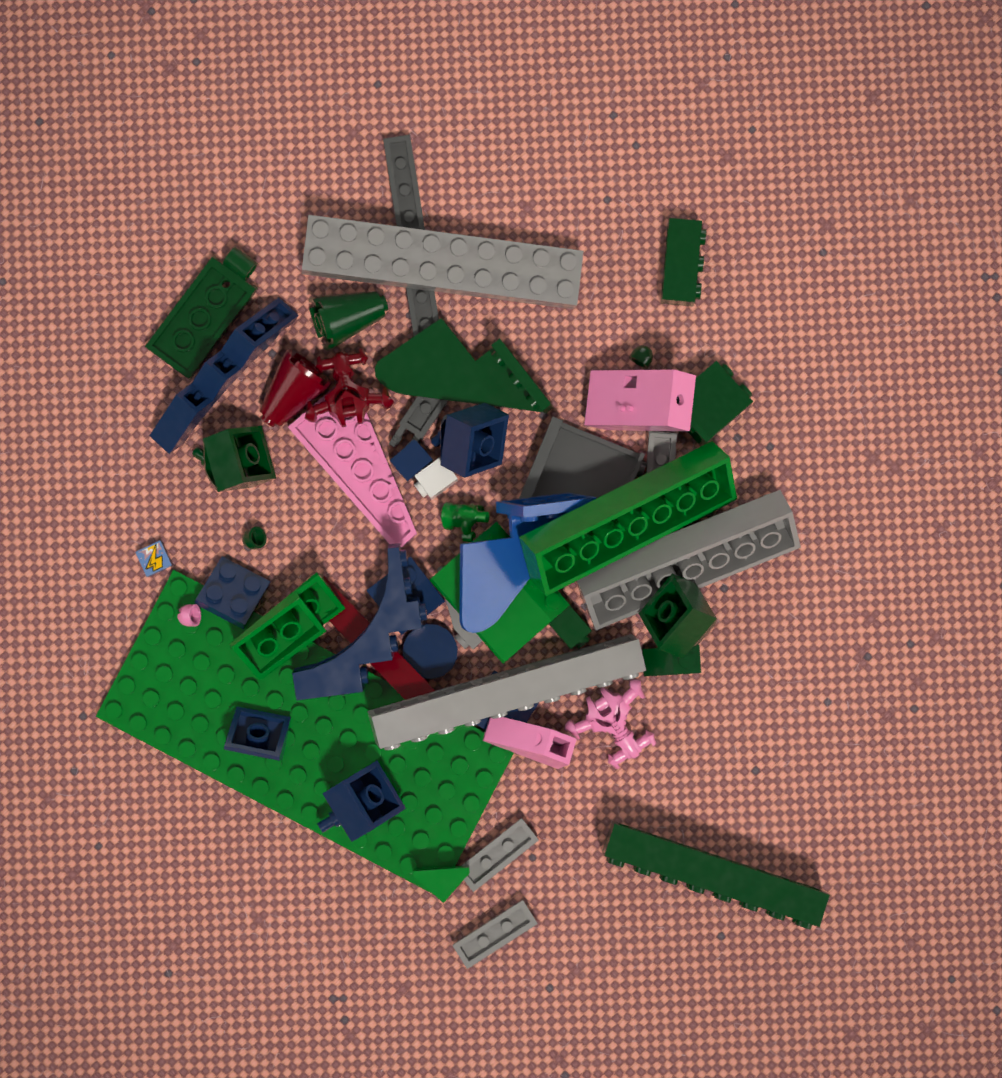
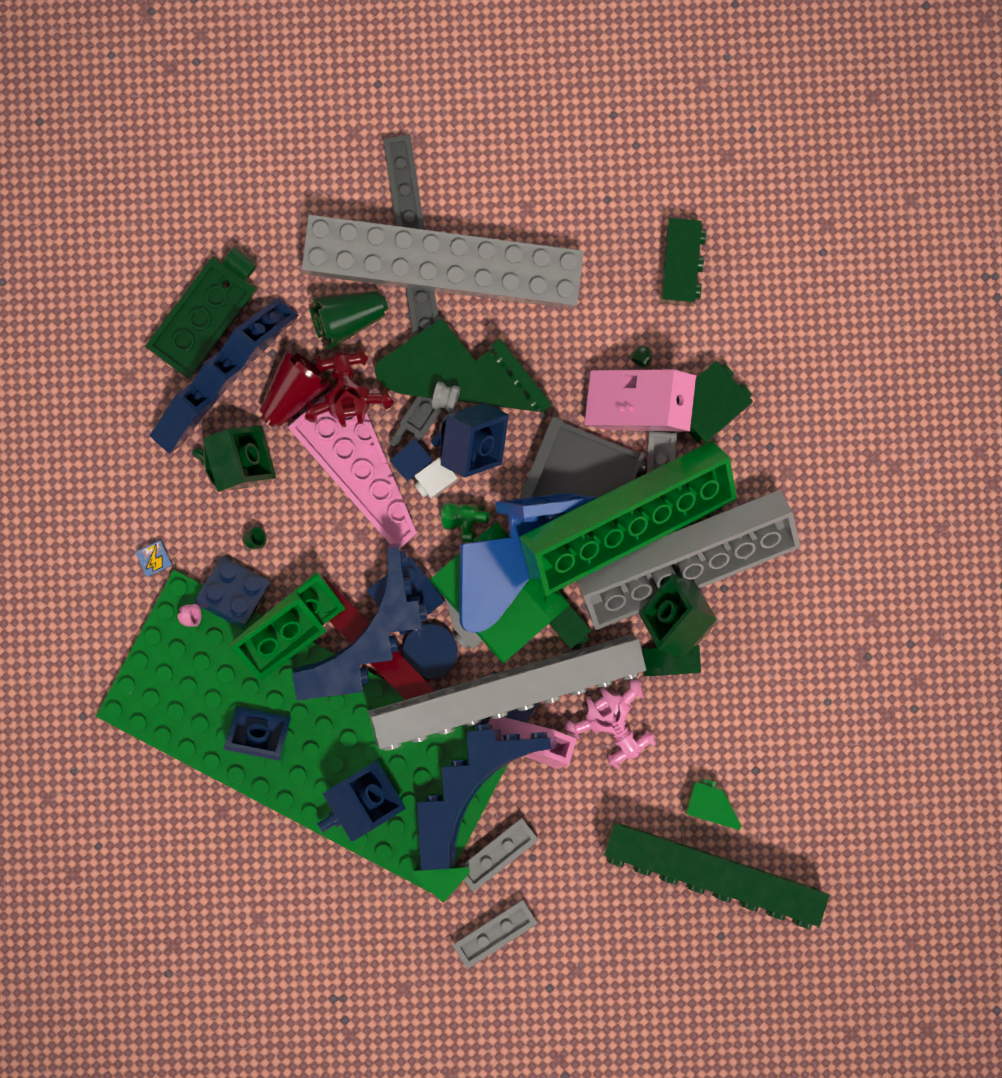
(441, 819): none -> dark blue arch
(445, 397): none -> light grey wheel
(711, 804): none -> green slope

